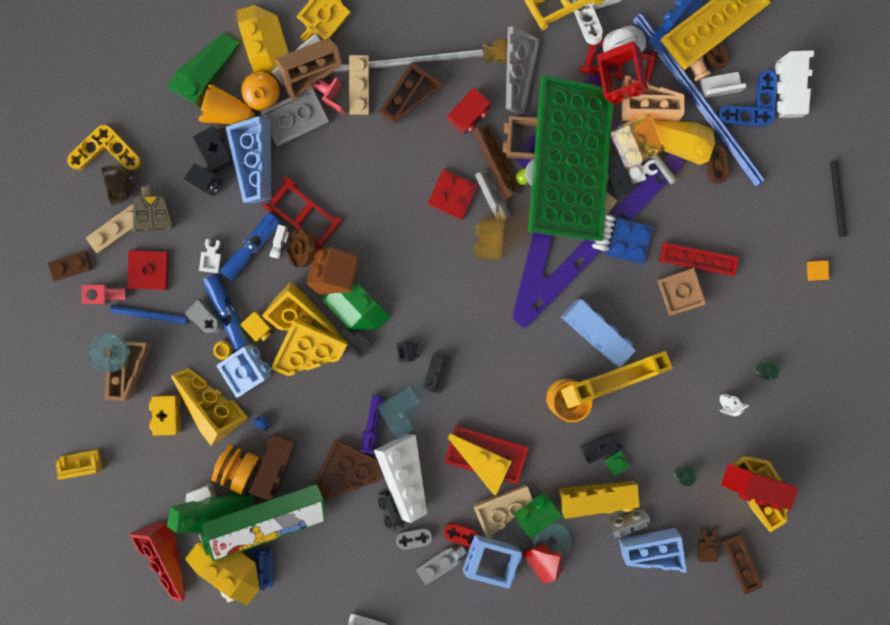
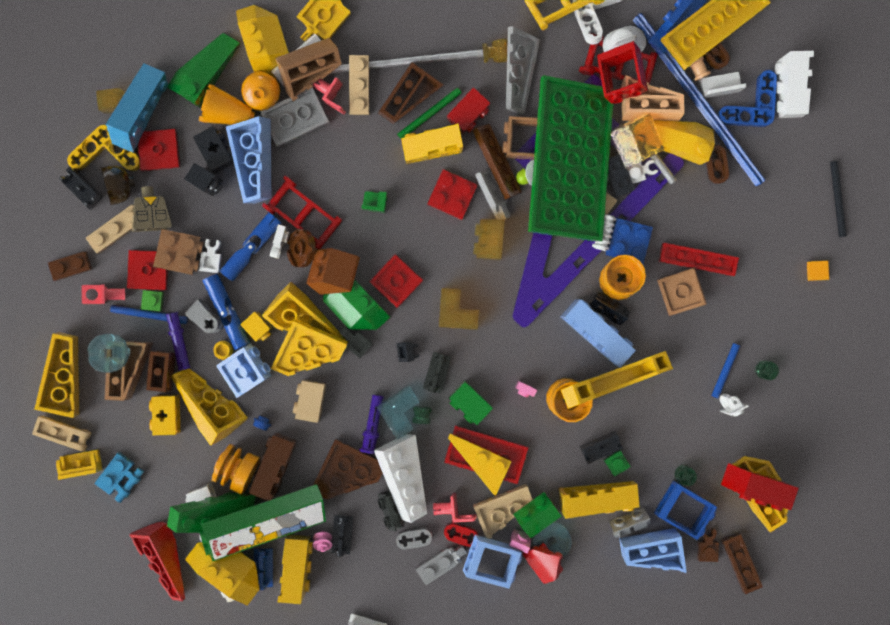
(60, 377): none -> yellow wedge
(61, 433): none -> tan plate
(81, 188): none -> black hinge
(109, 99): none -> clear yellow brick
(115, 472): none -> dark azure plate
(136, 107): none -> dark azure wedge
(152, 300): none -> bright green plate
(159, 150): none -> red plate
(160, 371): none -> reddish brown brick
(178, 252): none -> medium nougat plate
(178, 340): none -> dark purple pin
(295, 569): none -> yellow wedge
(310, 400): none -> tan brick
(322, 541): none -> bright pink wheel
(342, 535): none -> black hinge
(374, 201): none -> green panel
(396, 281): none -> red plate
(421, 415): none -> clear green wheel
(429, 113): none -> green bar
(432, 144): none -> yellow wedge
(451, 314): none -> clear yellow brick
(452, 508): none -> coral bracket
(470, 403): none -> green brick
(520, 541): none -> bright pink plate
(525, 390): none -> bright pink plate
(602, 304): none -> black hinge
(632, 273): none -> light orange wheel
(669, 500): none -> blue window
(725, 370): none -> blue bar

